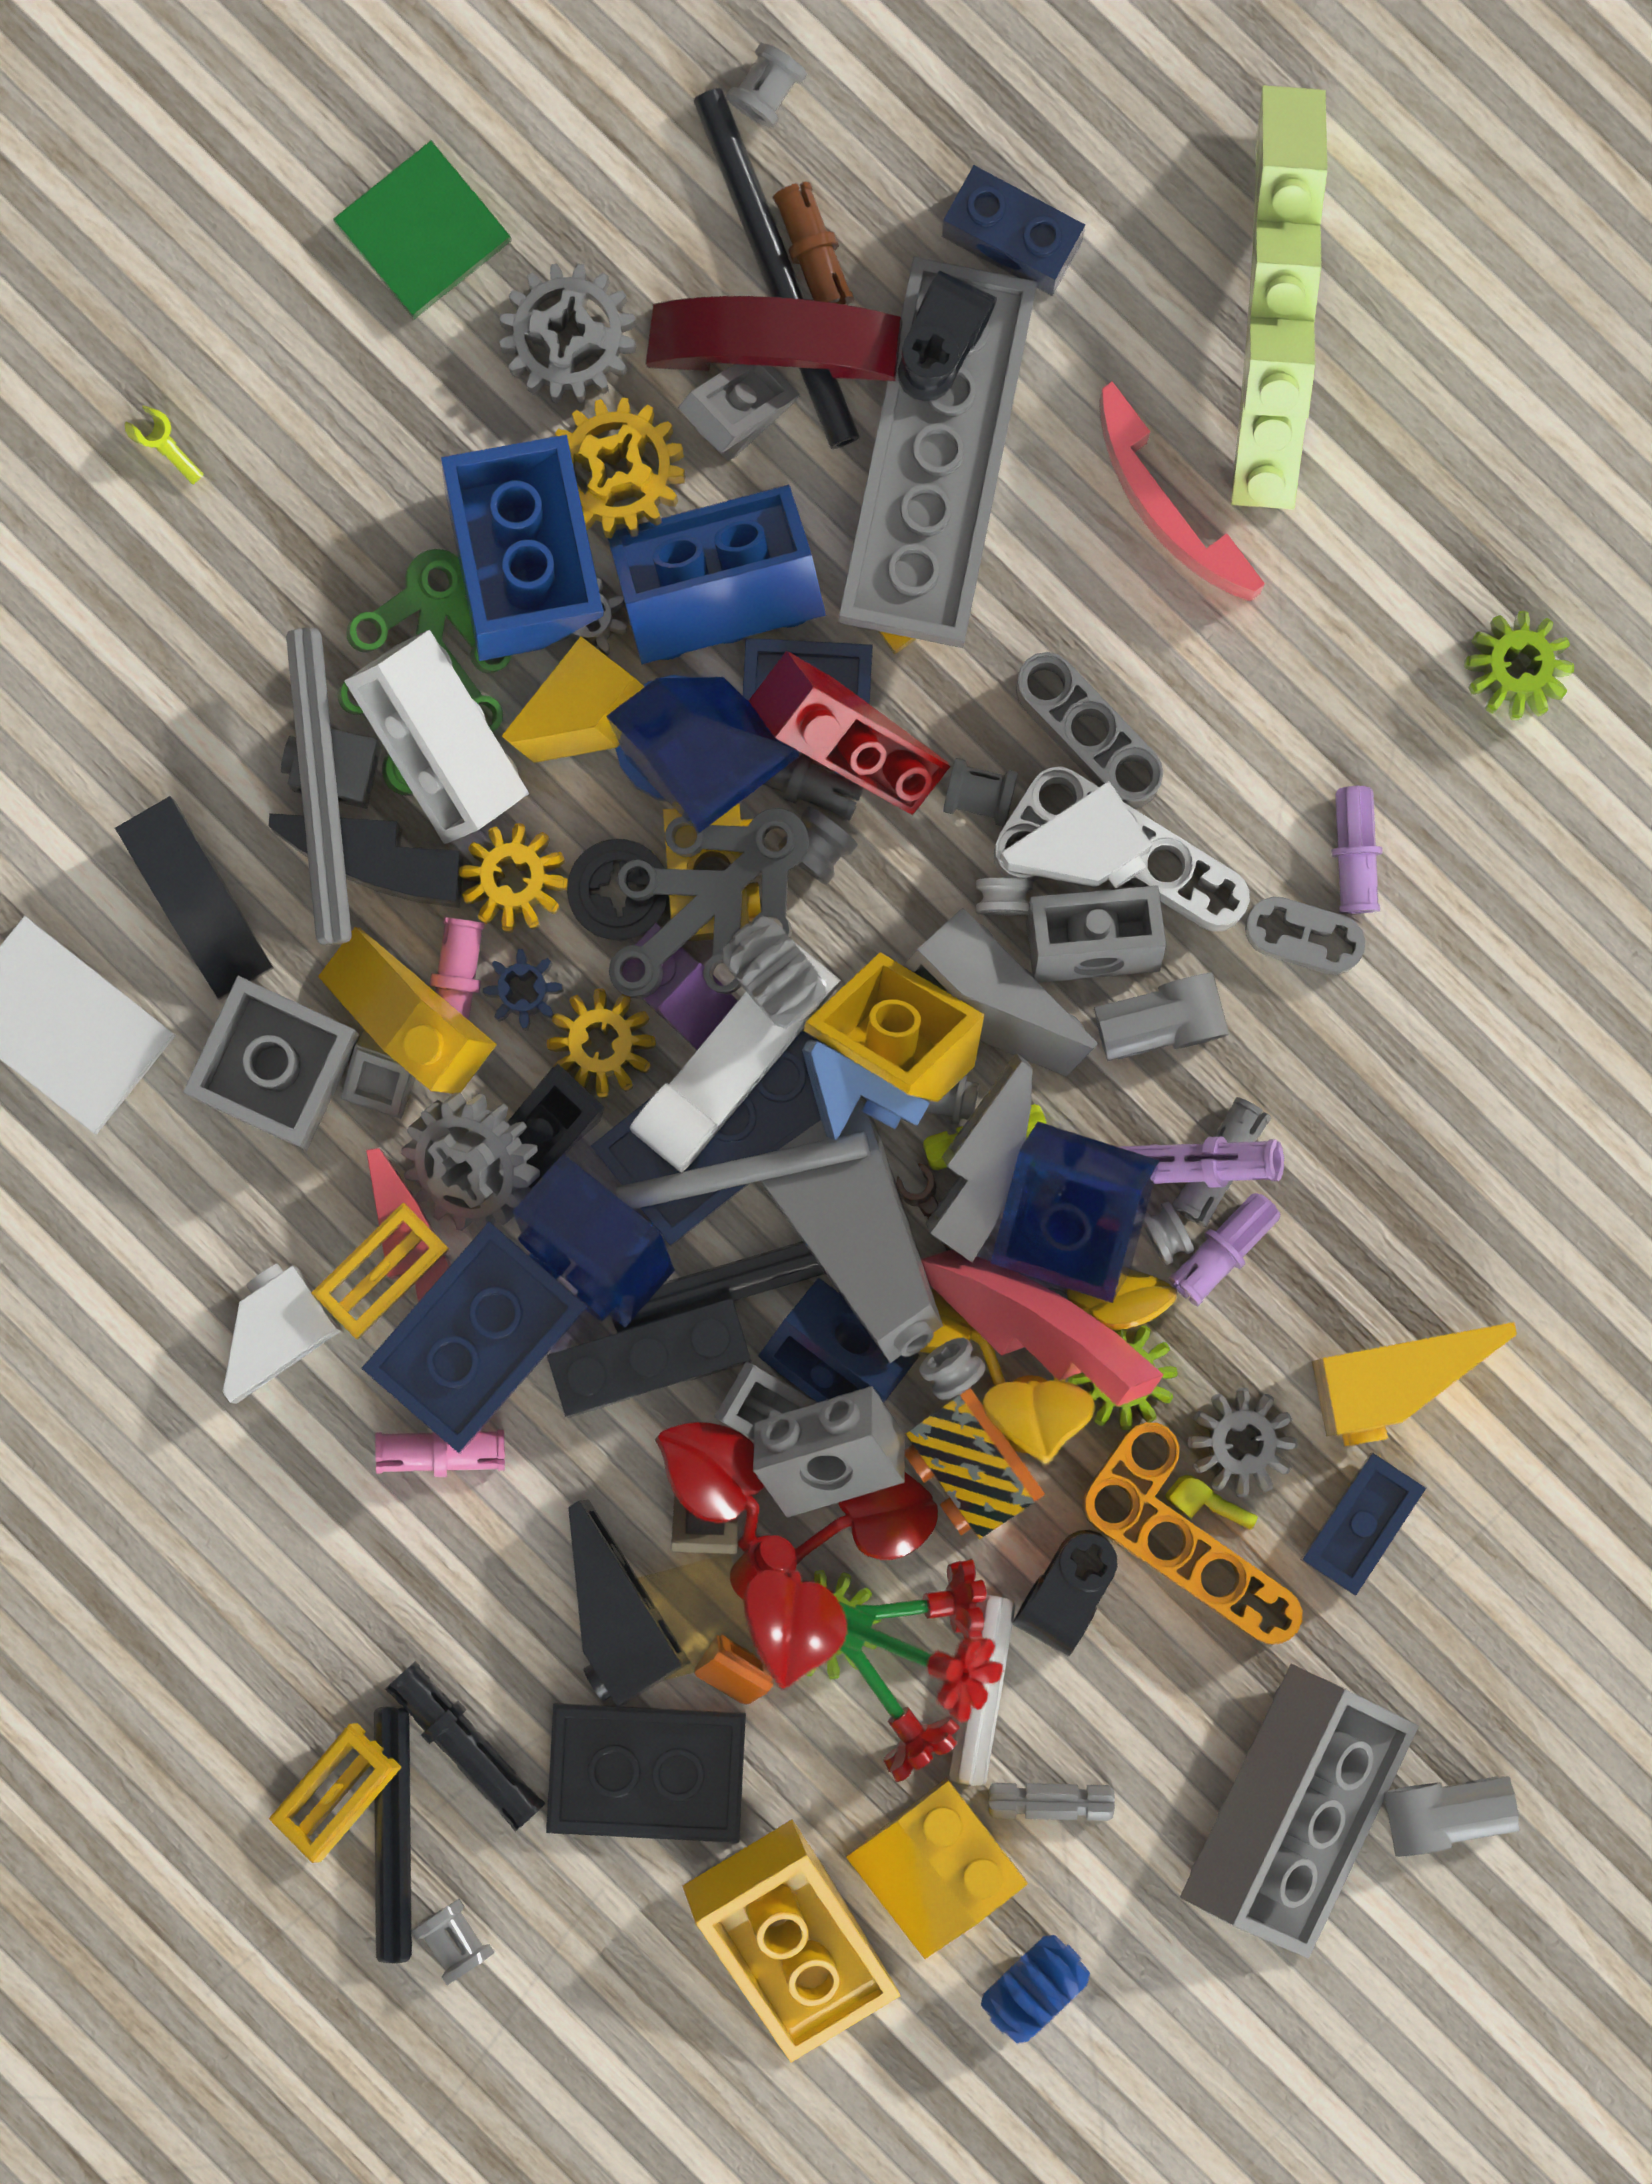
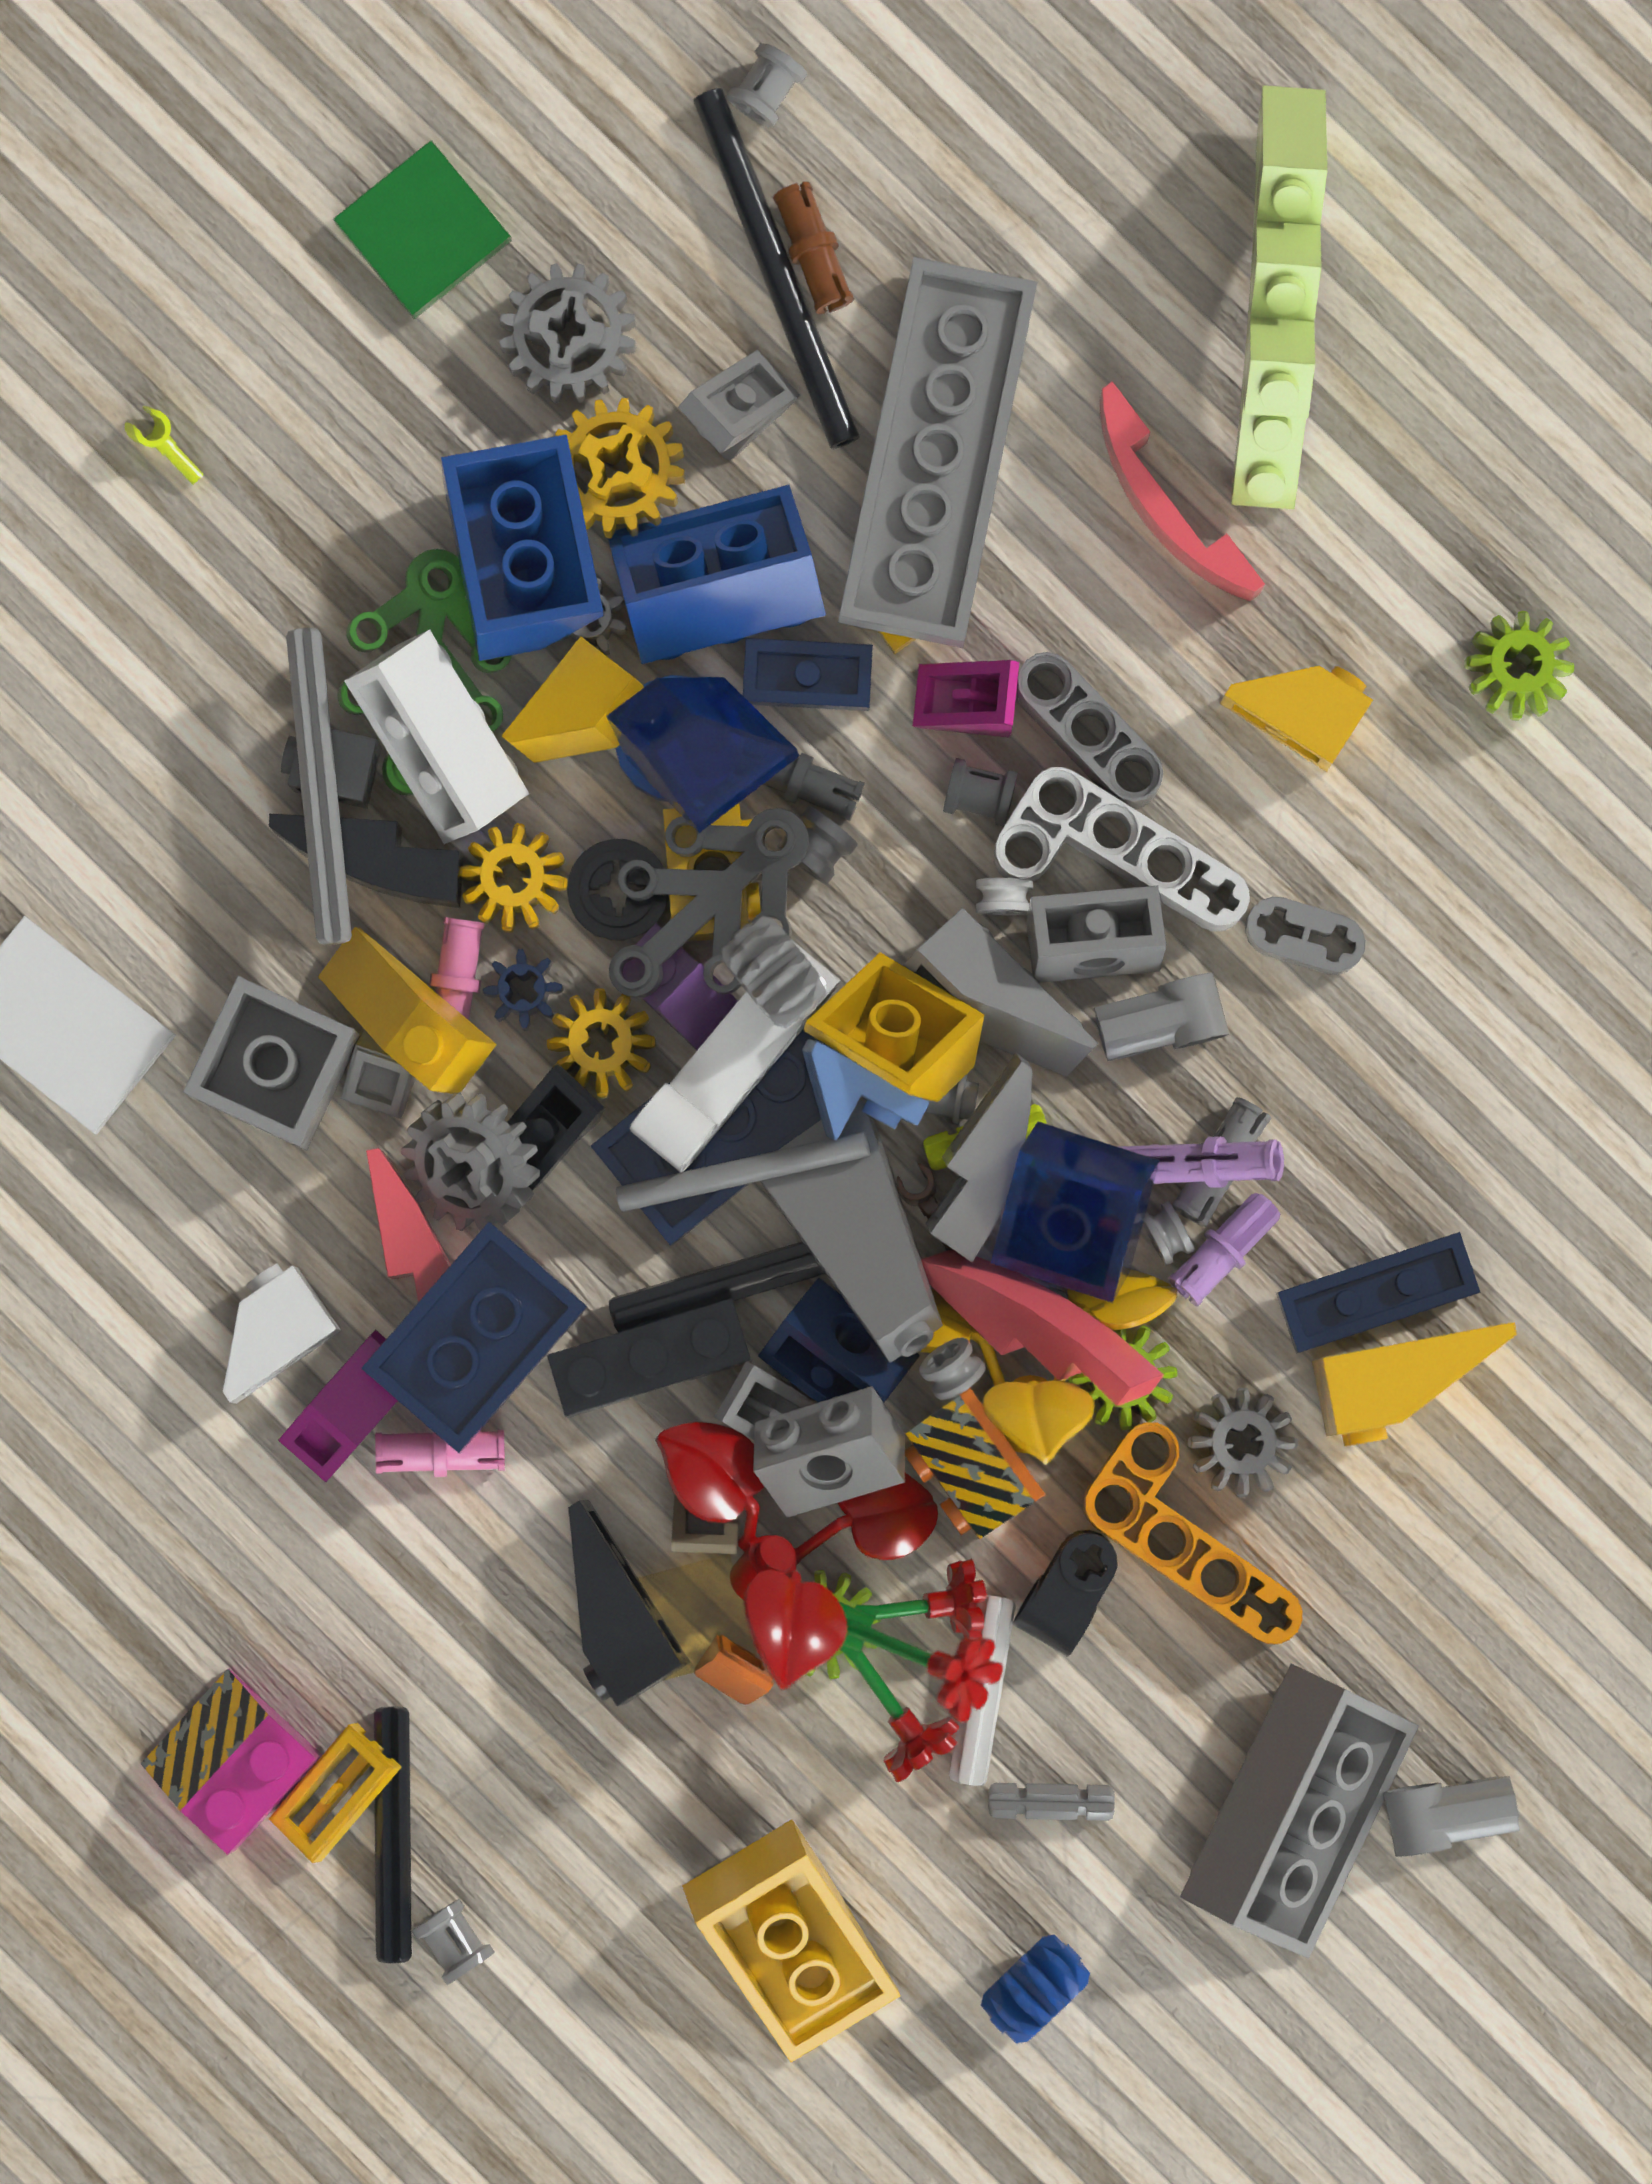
(193, 896): black slope -> none
(230, 1762): none -> slope
(340, 1414): none -> magenta slope
(341, 1309): yellow tile -> none
(464, 1745): black pin -> none
(593, 1242): clear blue brick -> none
(646, 1772): black tile -> none
(774, 333): dark red slope -> none
(846, 733): red slope -> none
(937, 1869): yellow slope -> none
(945, 330): black piece -> none
(967, 697): none -> dark pink slope
(1013, 230): dark blue brick -> none
(1084, 844): white slope -> none
(1191, 1494): neon yellow hand -> none
(1303, 709): none -> yellow slope
(1356, 850): lavender axle -> none
(1363, 1524): dark blue plate -> none
(1378, 1292): none -> dark blue plate

